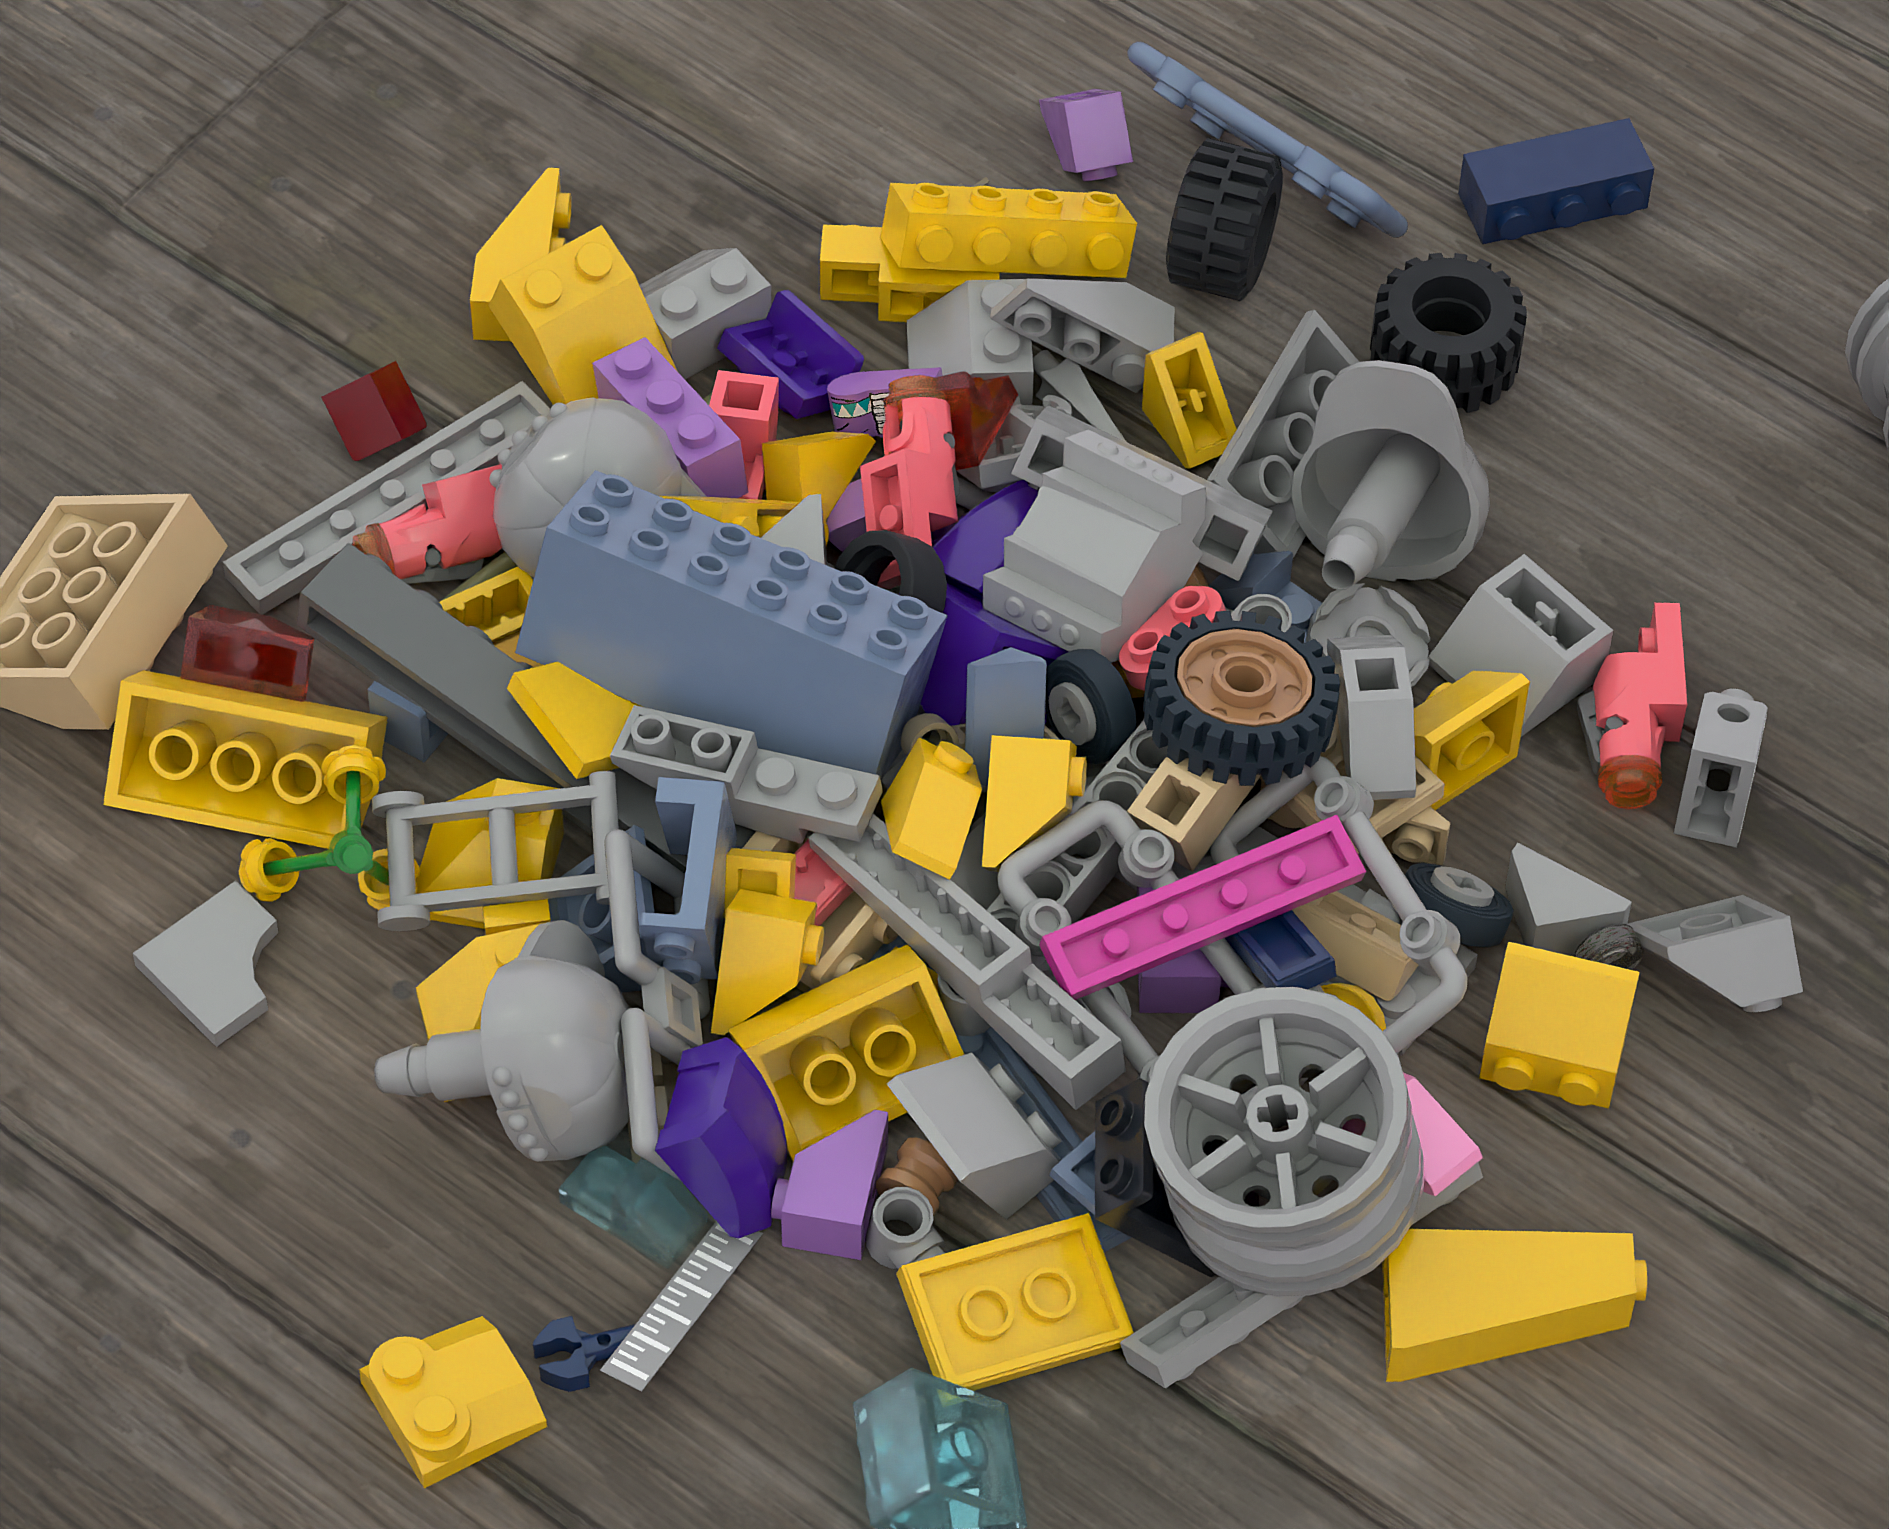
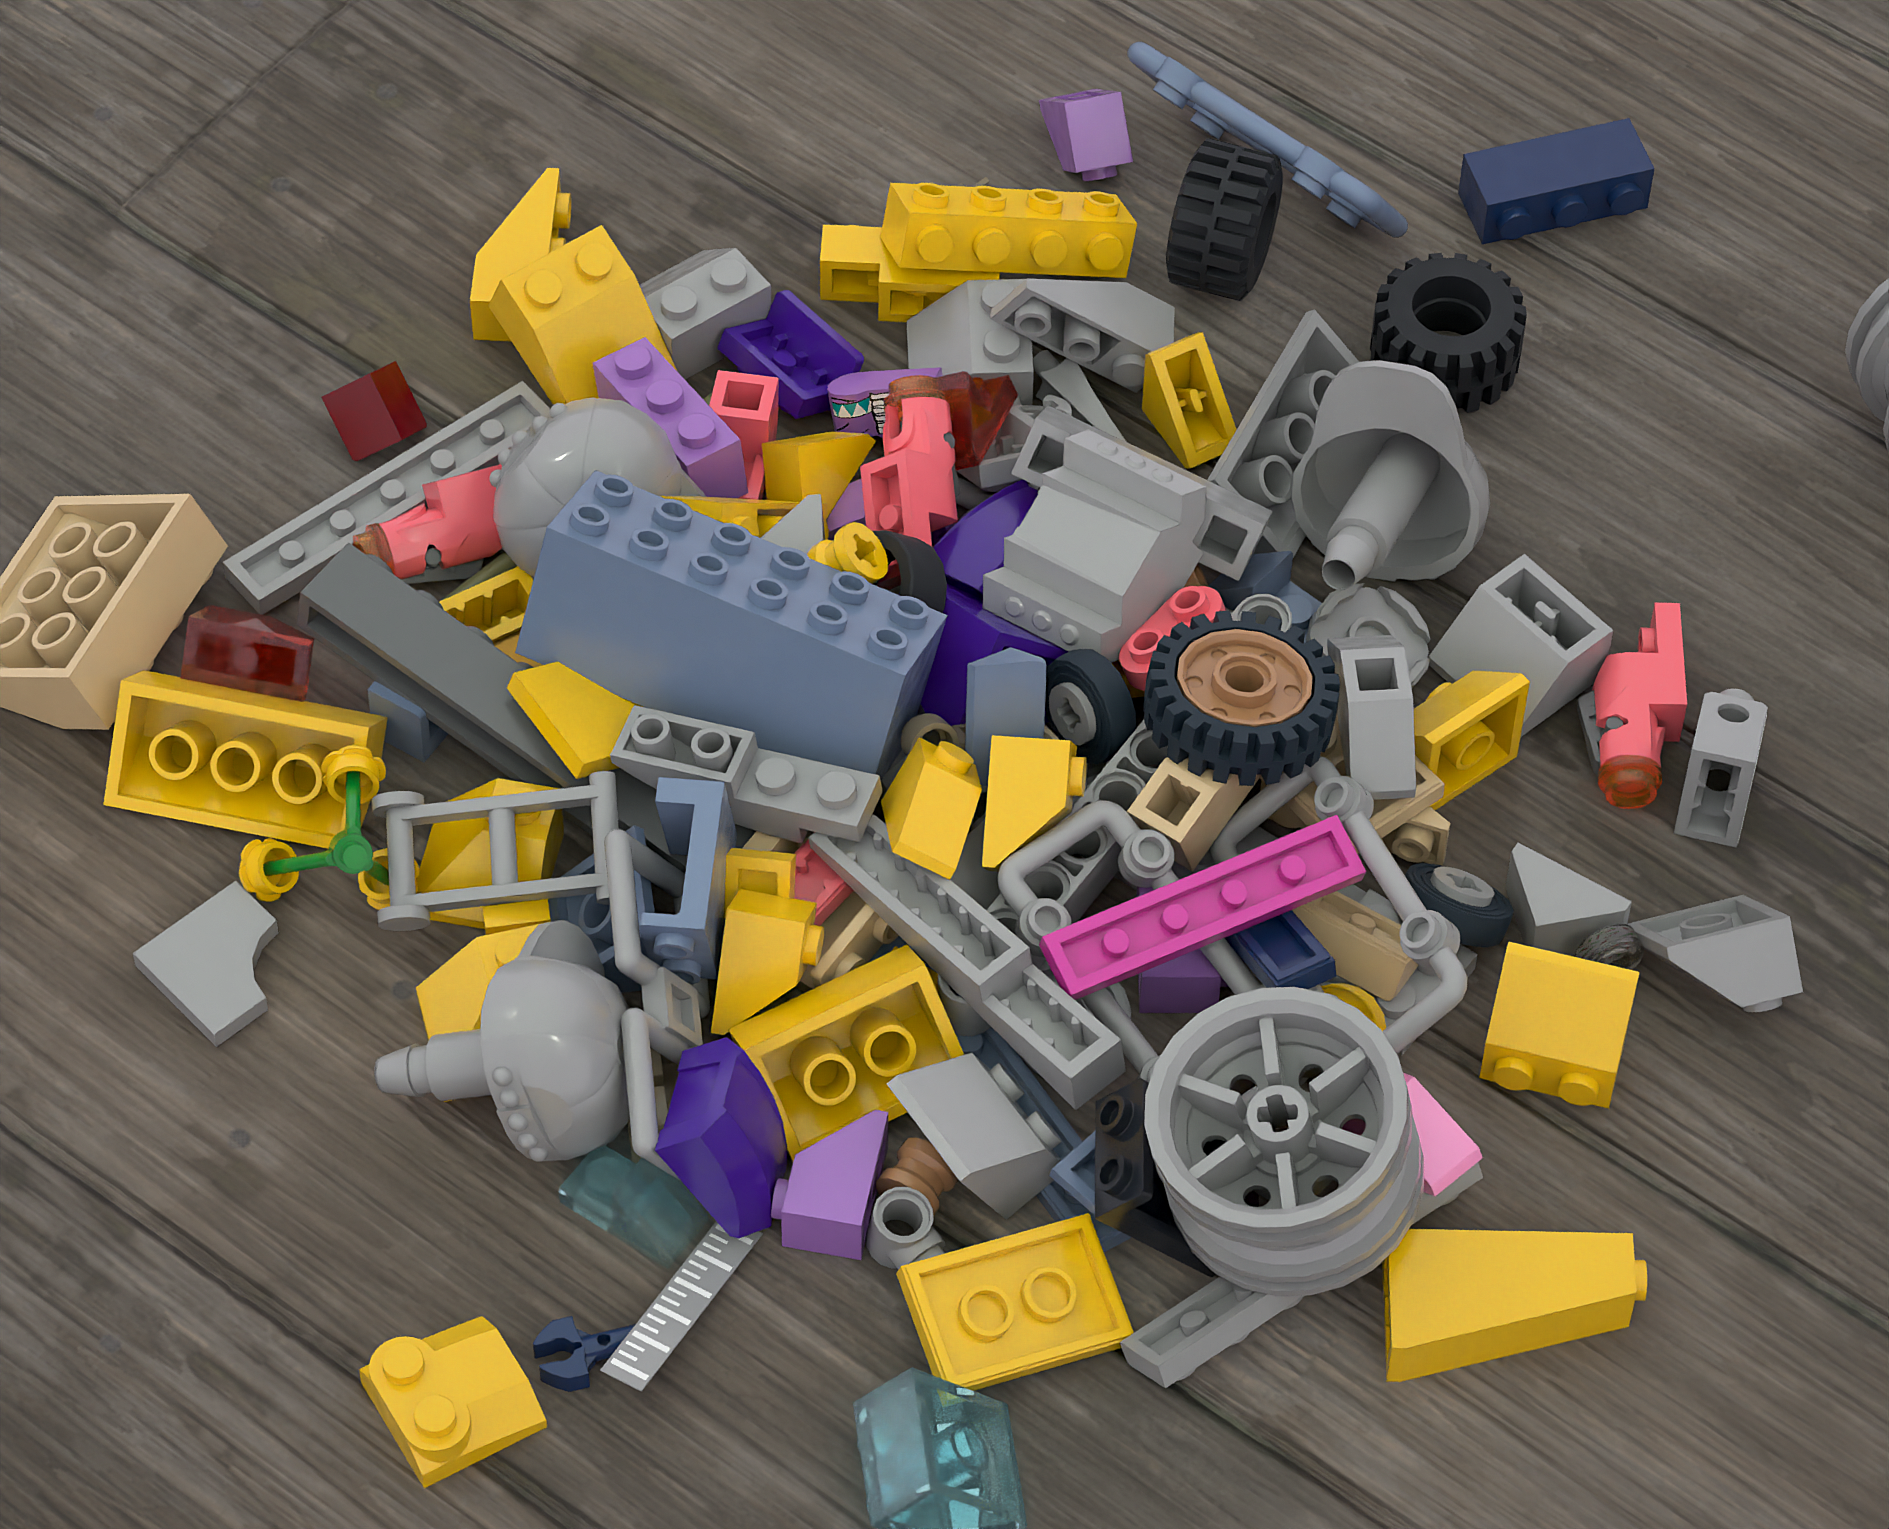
(853, 550): none -> yellow wheel

